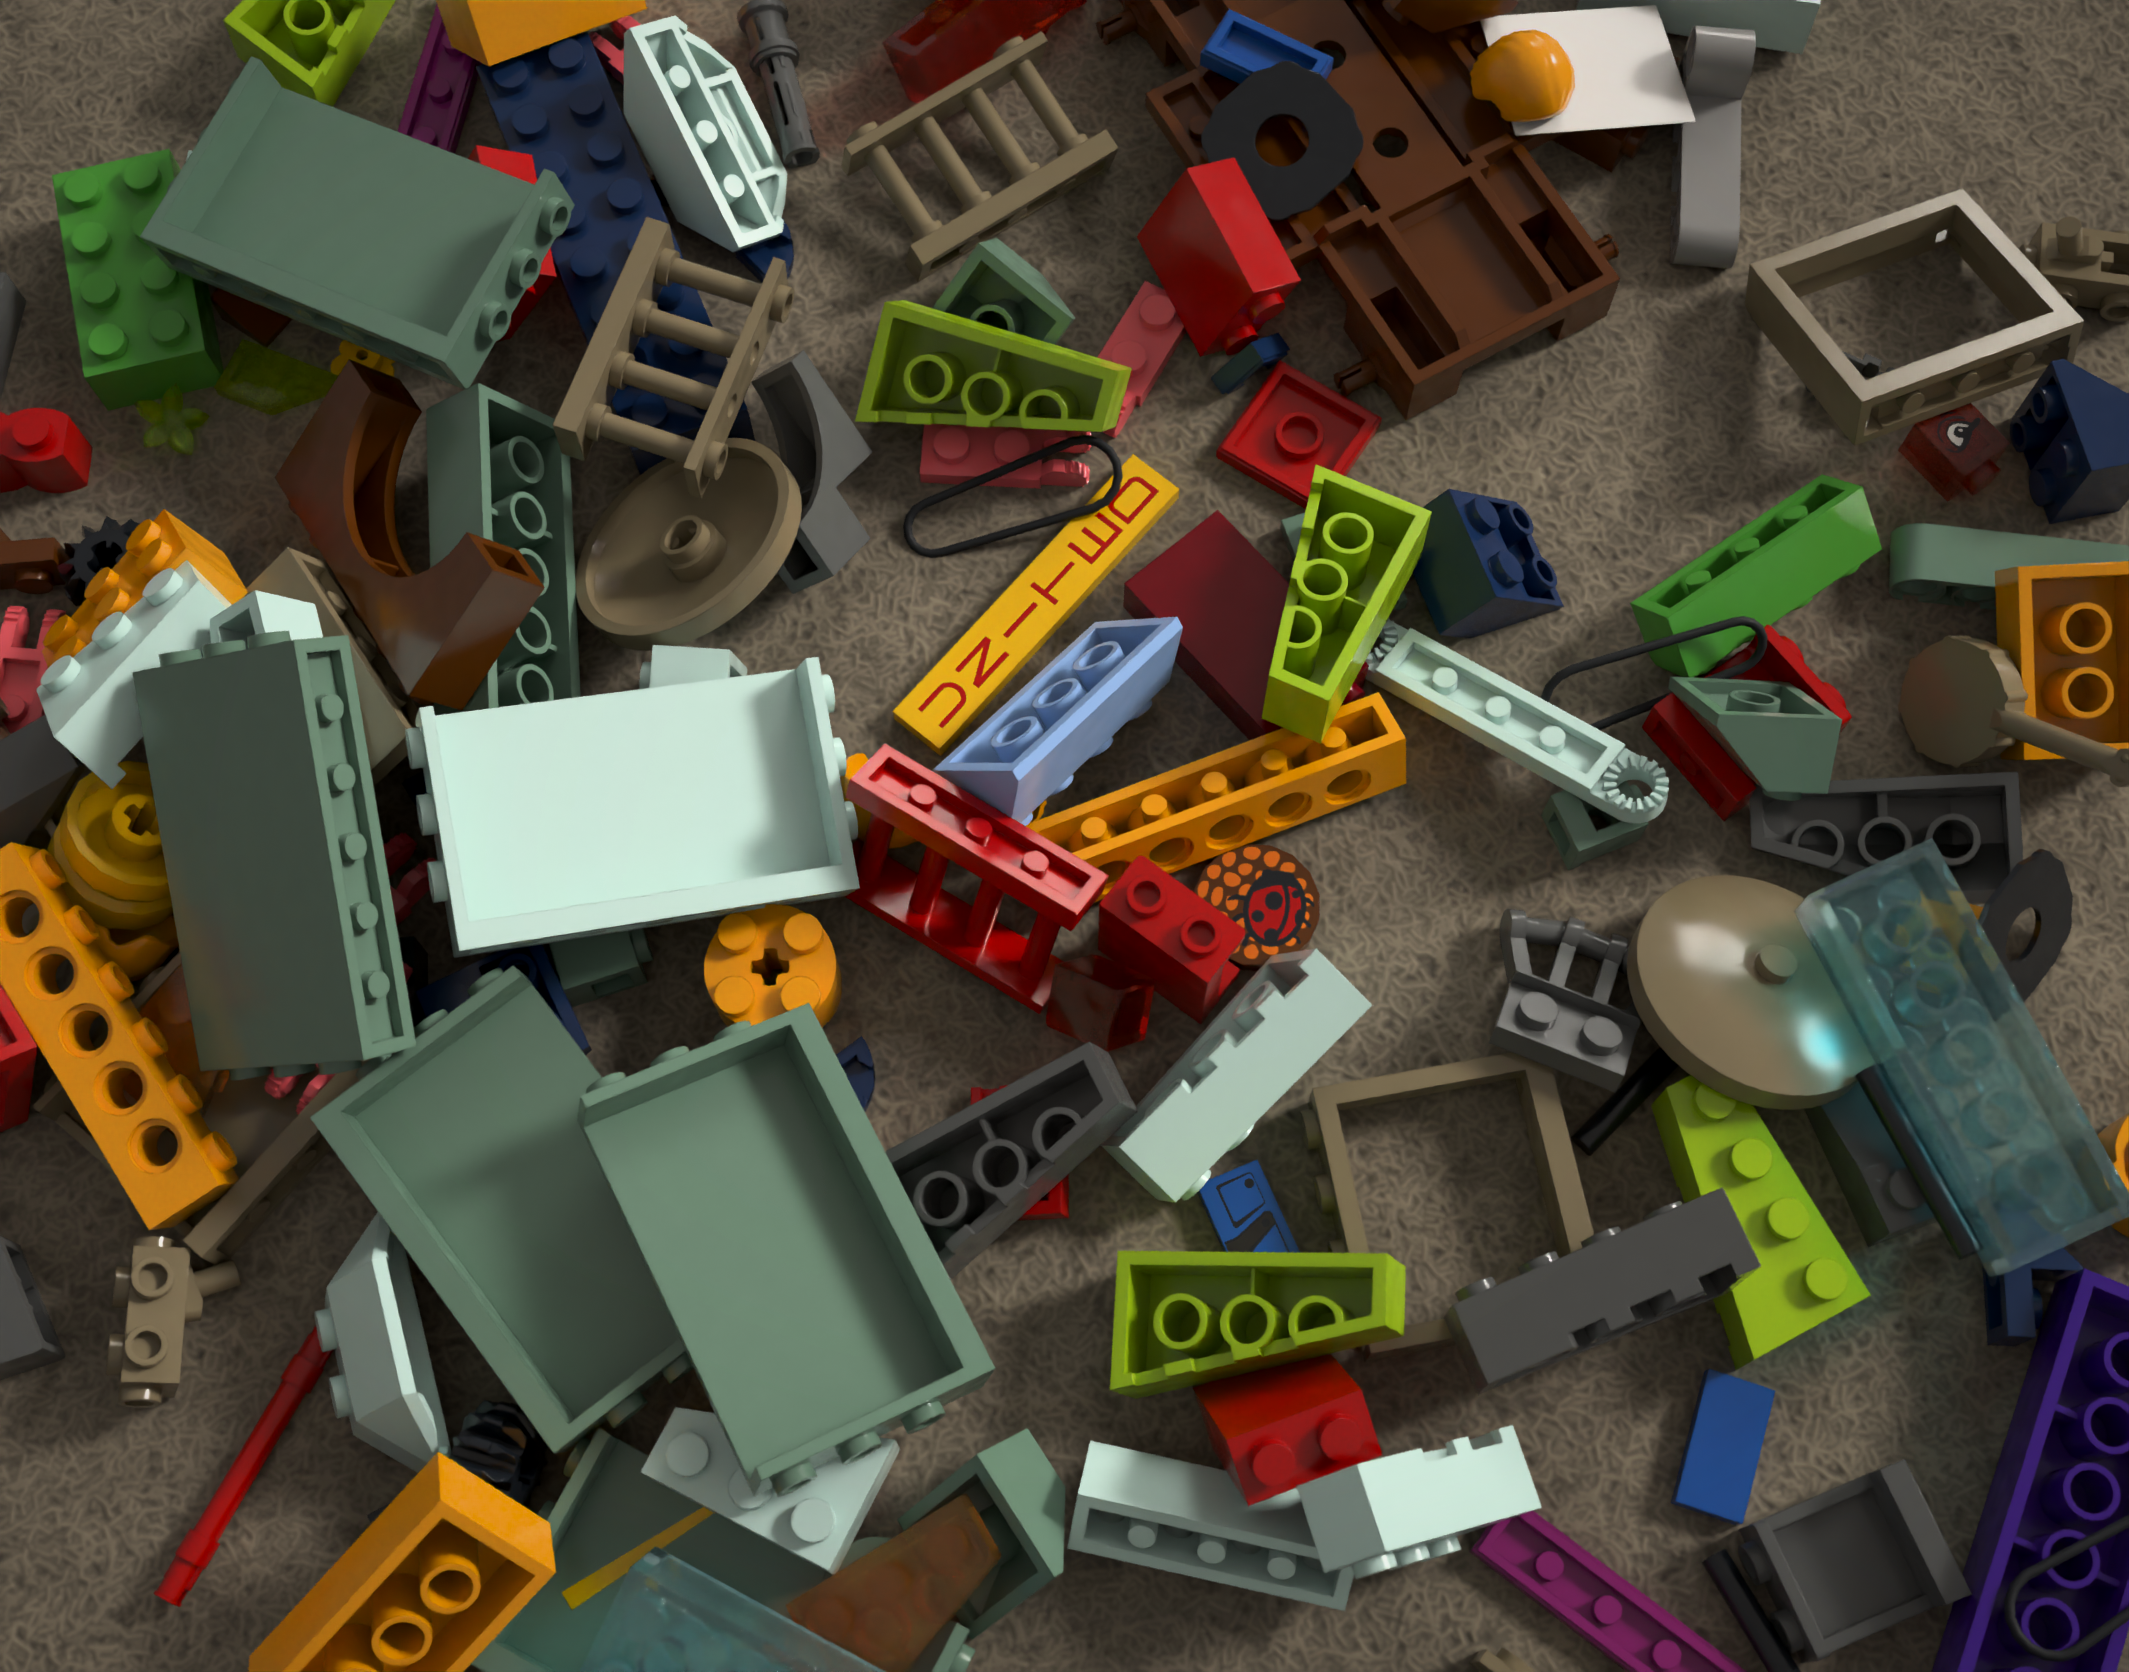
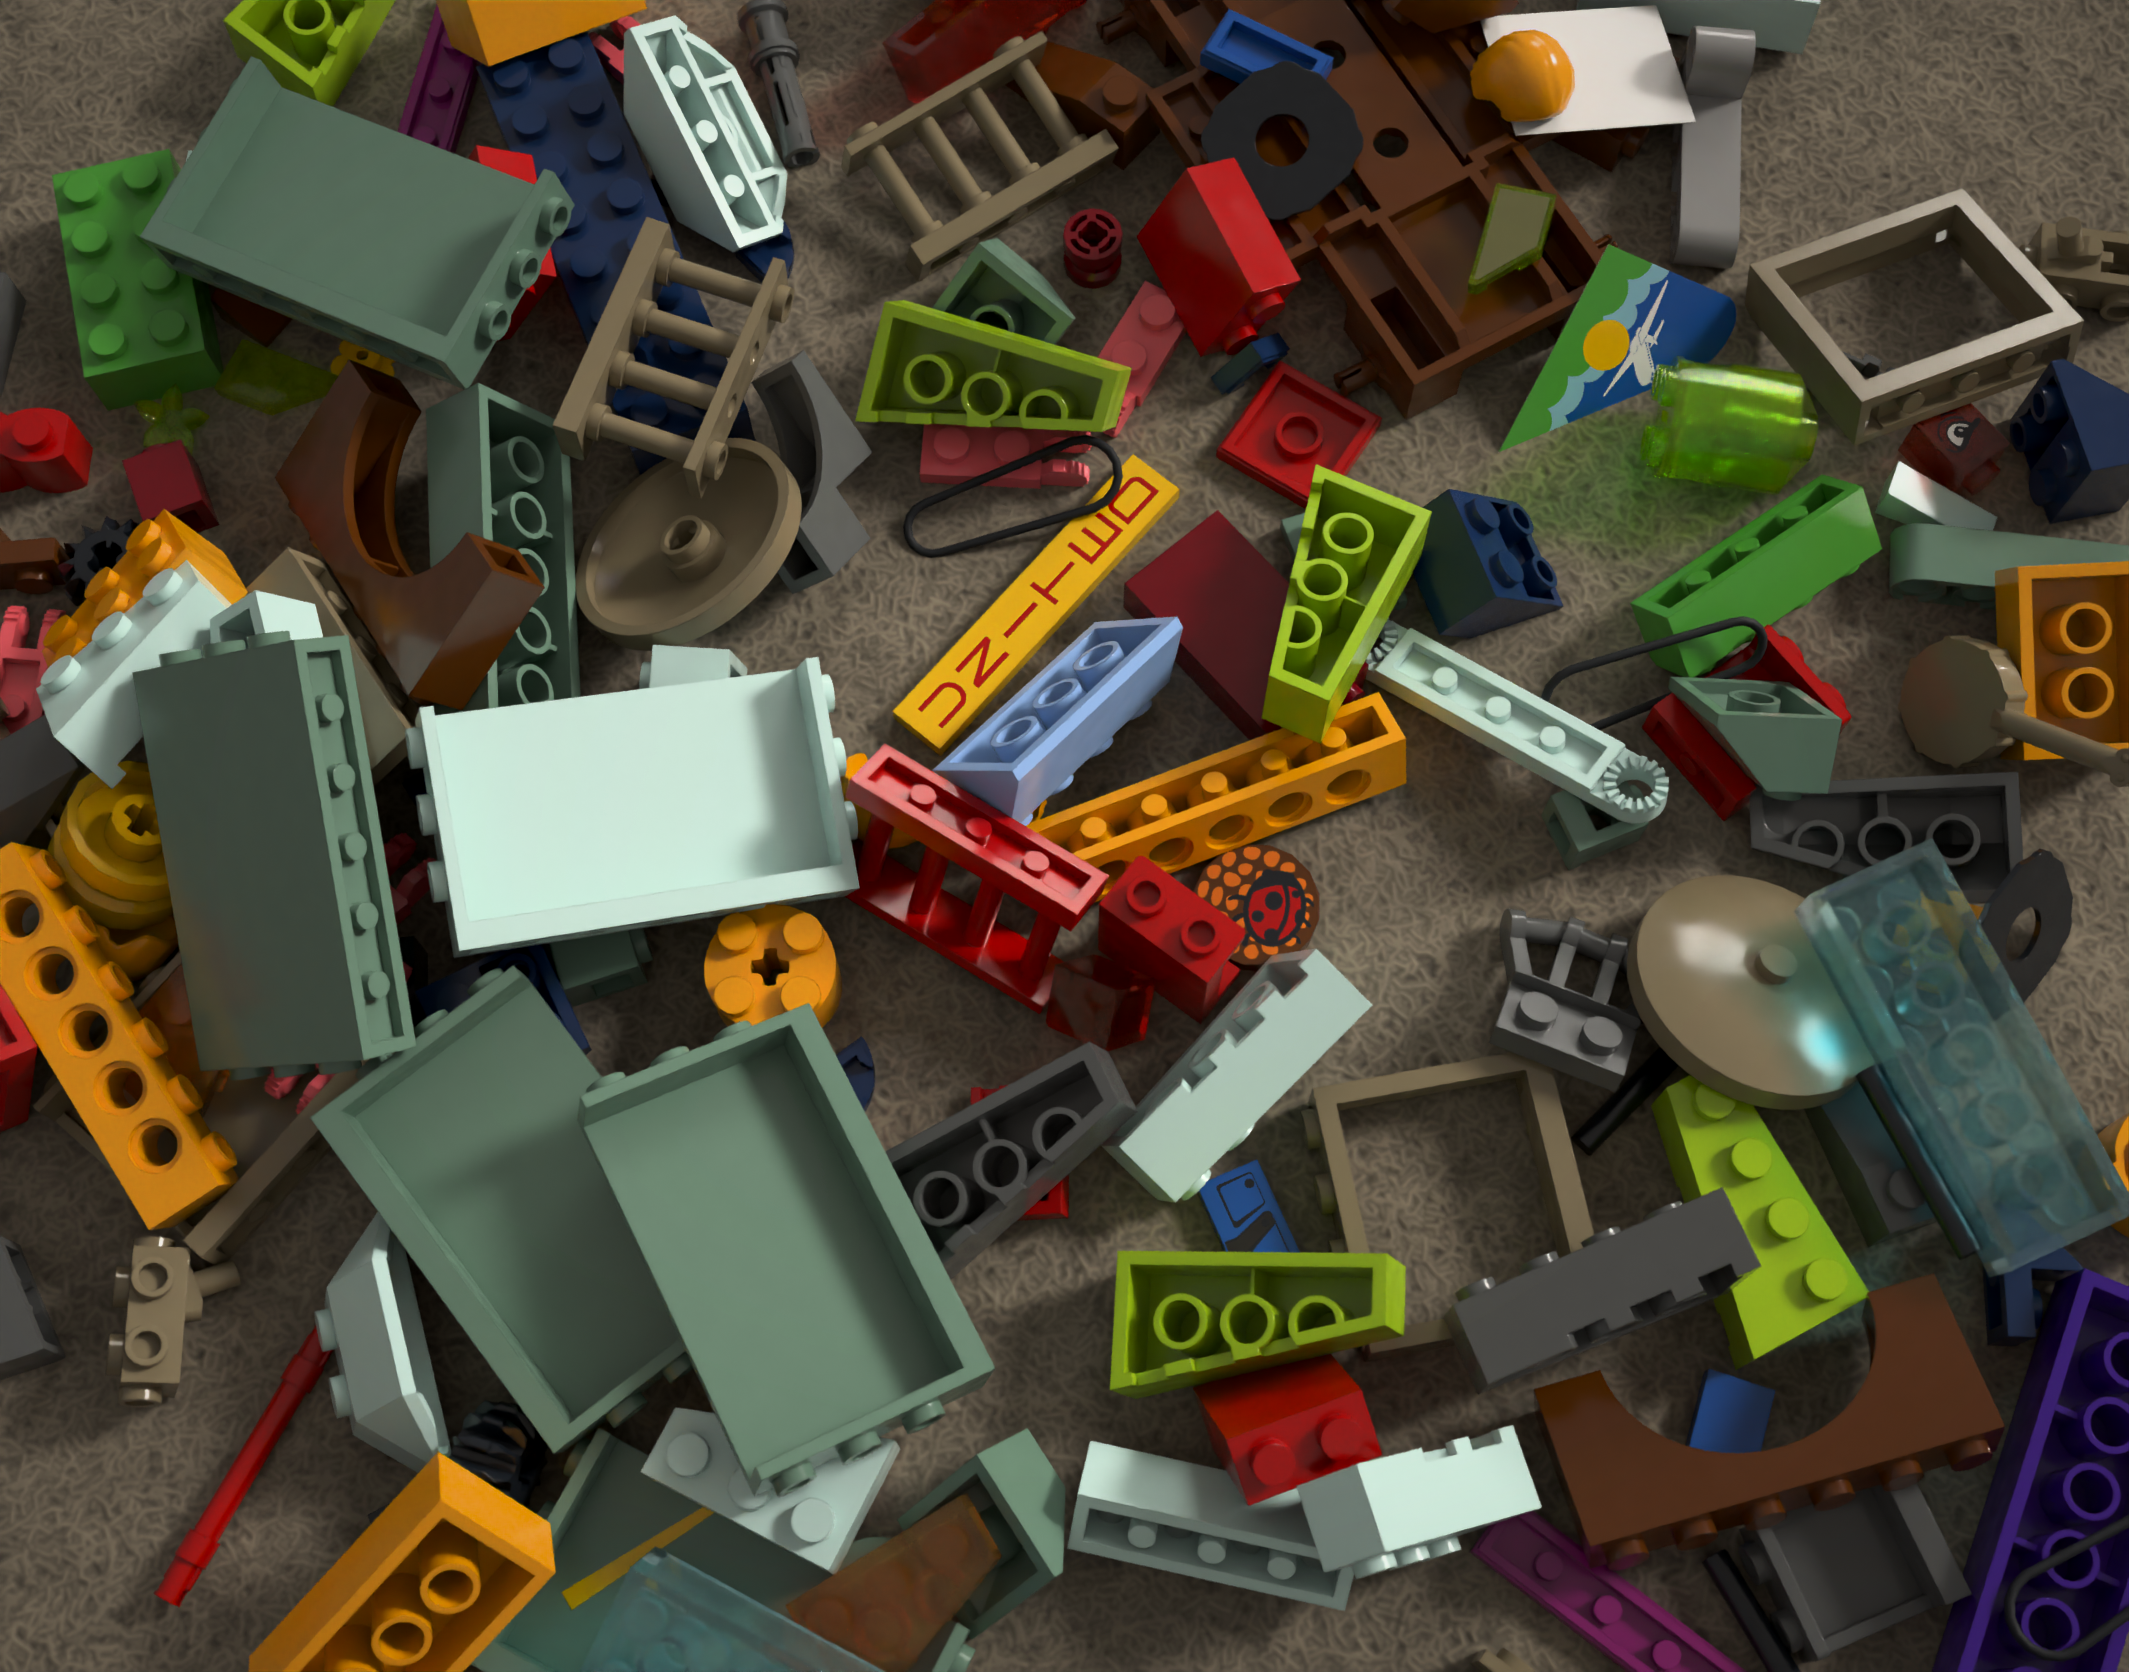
(170, 480): none -> dark red brick
(1084, 260): none -> dark red wheel
(1098, 97): none -> reddish brown slope
(1512, 234): none -> olive tile
(1617, 336): none -> sticker
(1645, 1492): none -> reddish brown arch
(1729, 425): none -> clear neon green cylinder
(1918, 499): none -> light aqua piece

